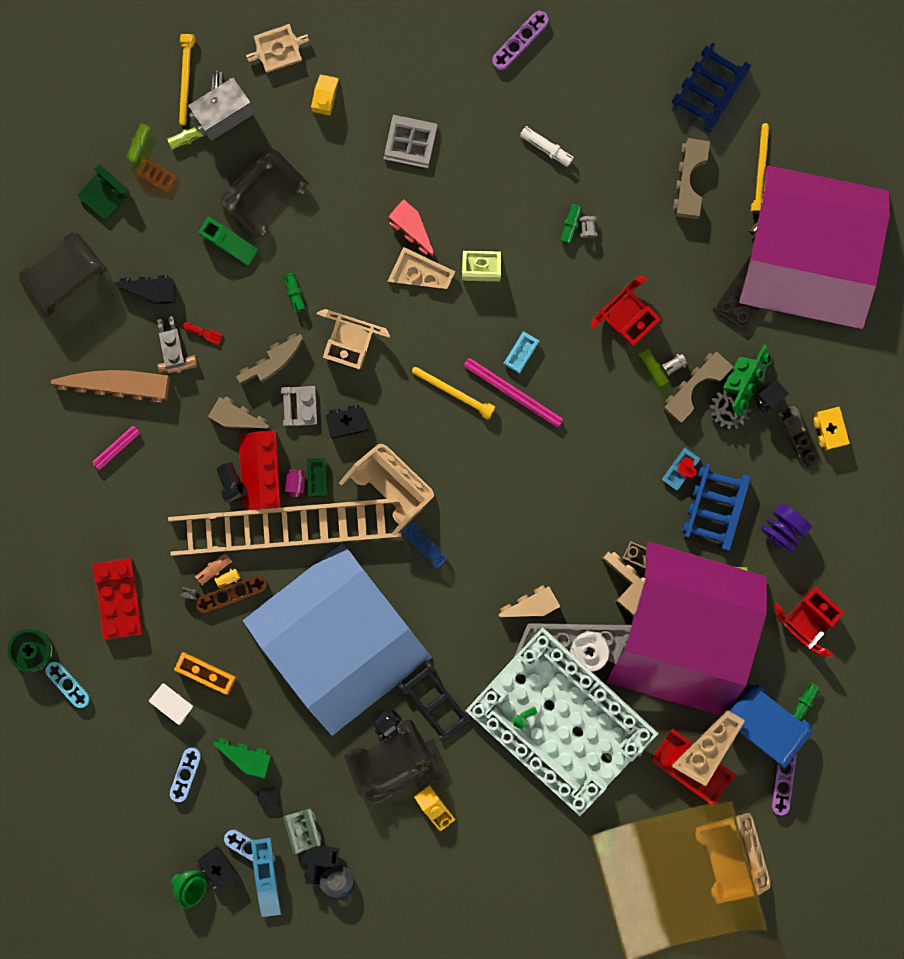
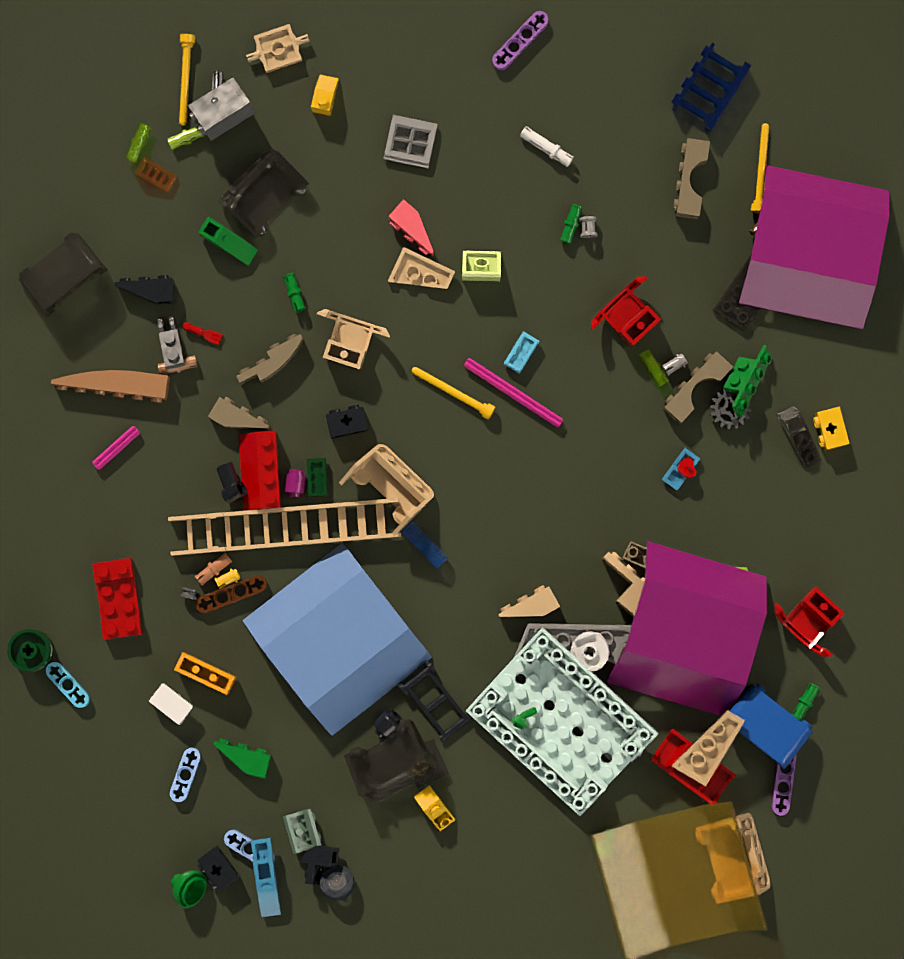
(103, 193): dark green bracket -> none
(268, 798): black tile -> none
(305, 406): light grey plate -> none
(735, 503): blue fence -> none
(771, 396): black brick -> none
(786, 527): dark purple wheel -> none

